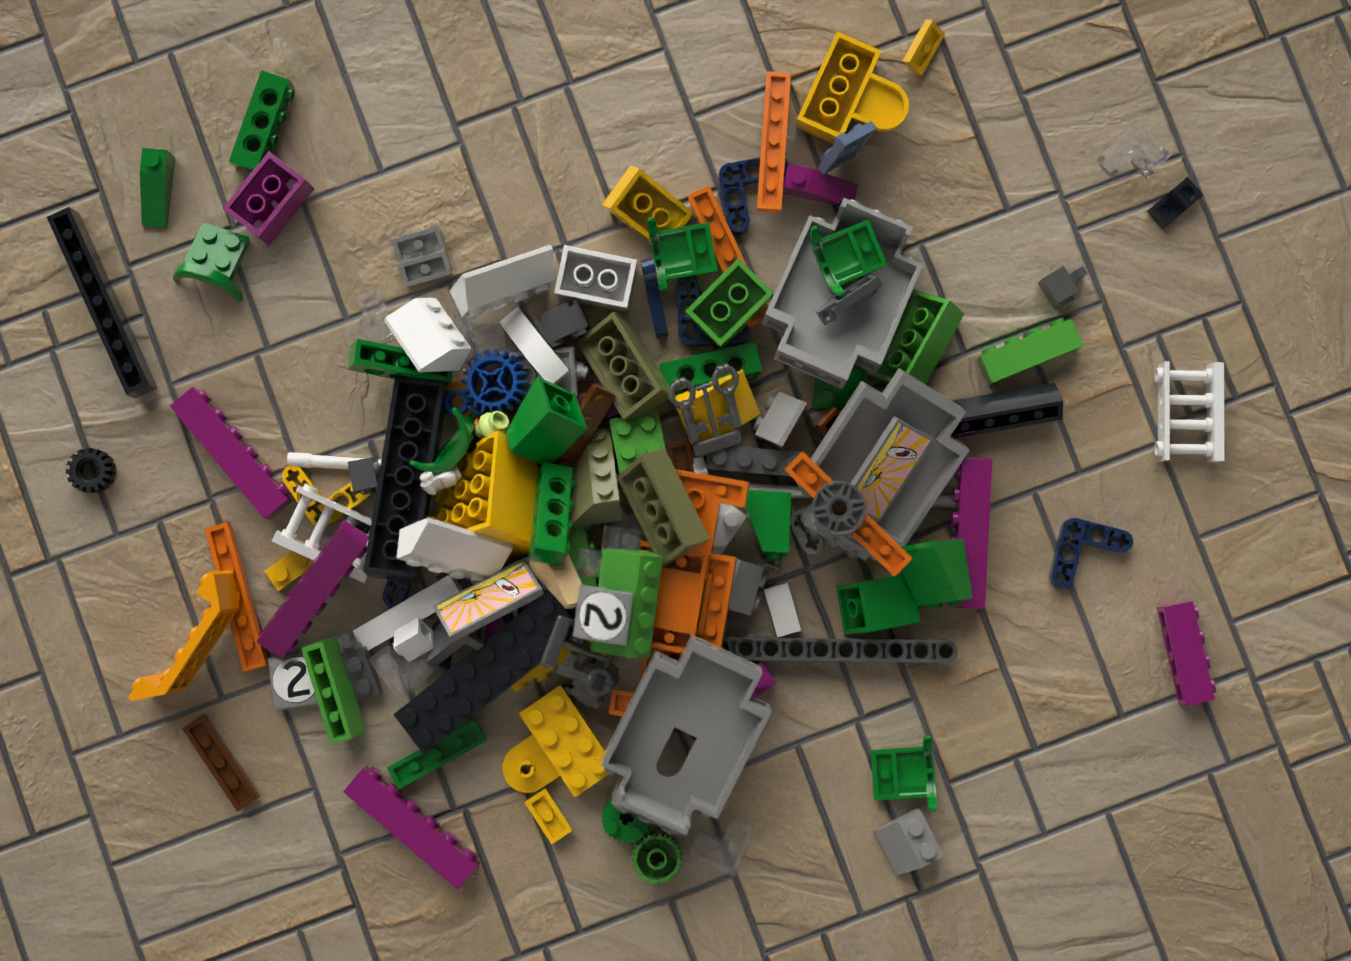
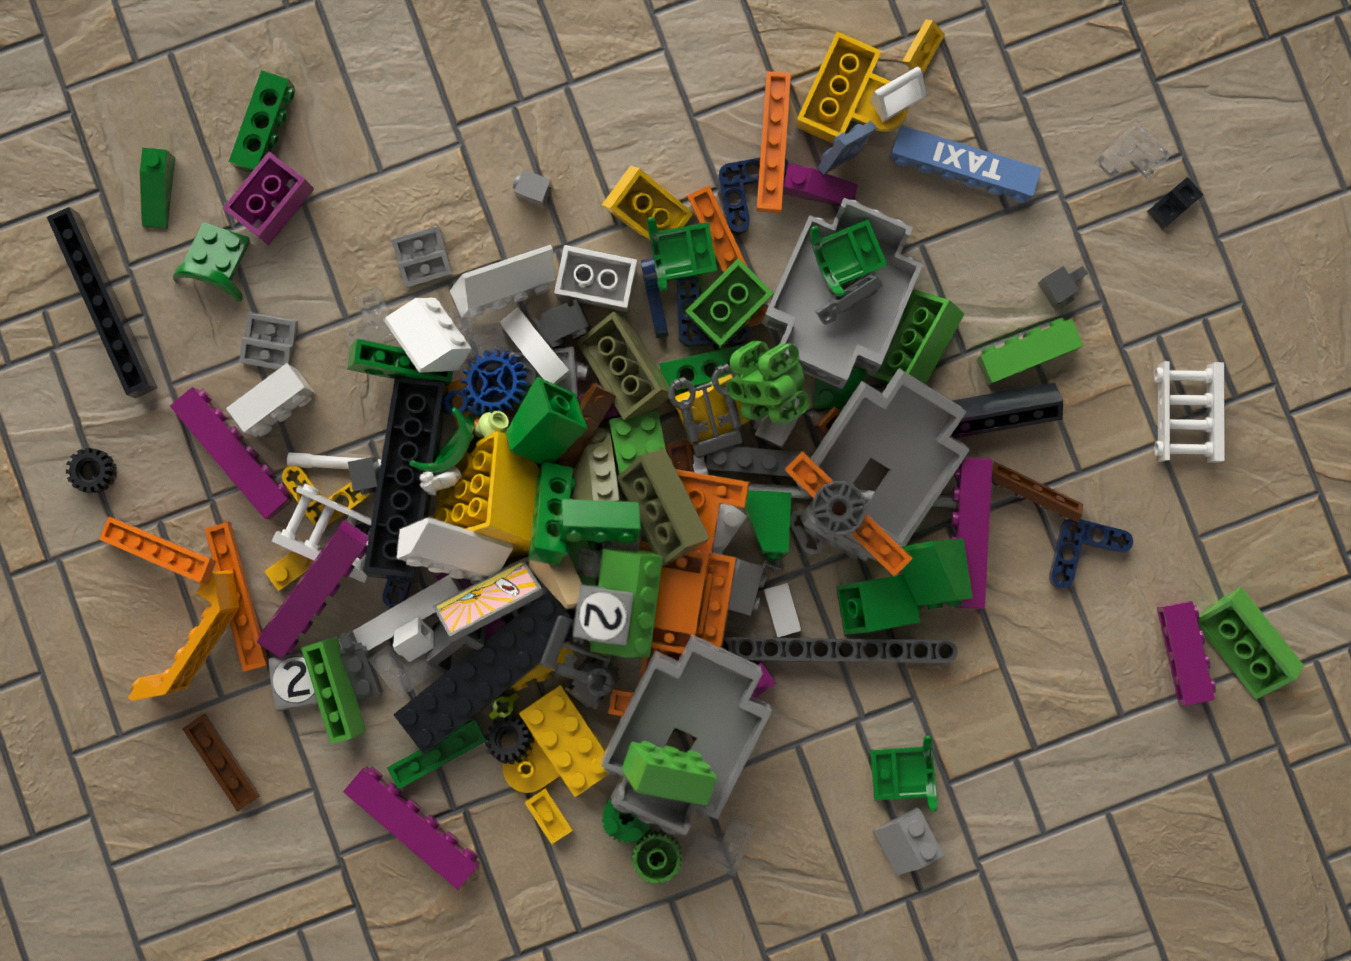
(158, 550): none -> orange plate
(268, 341): none -> light grey slope
(271, 401): none -> white brick
(498, 731): none -> black tyre
(504, 706): none -> lime piece
(532, 188): none -> light grey brick
(599, 521): none -> green brick
(669, 773): none -> bright green brick
(768, 383): none -> bright green piece
(890, 465): tile -> none
(899, 94): none -> white tile
(965, 164): none -> medium blue brick
(1043, 496): none -> reddish brown plate
(1249, 644): none -> bright green slope

